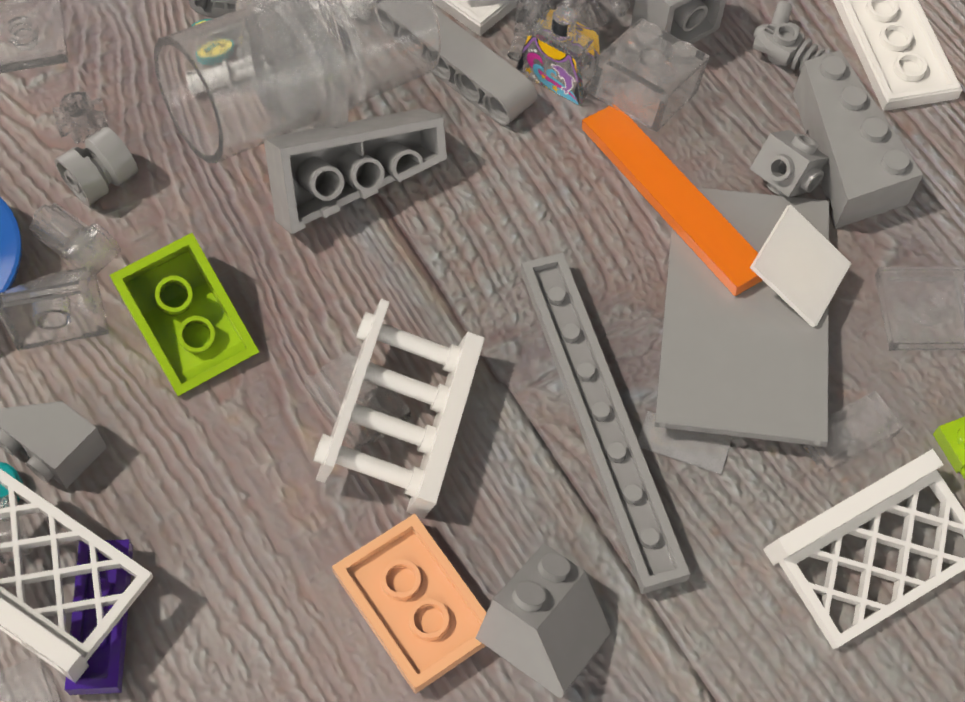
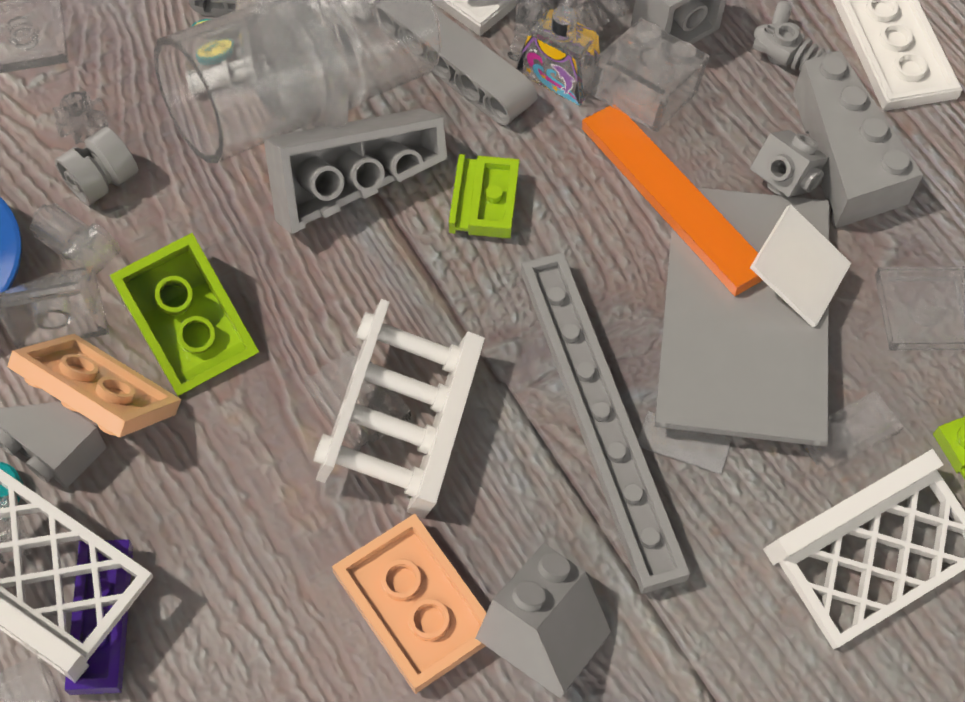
(94, 384): none -> light nougat plate
(484, 196): none -> lime plate

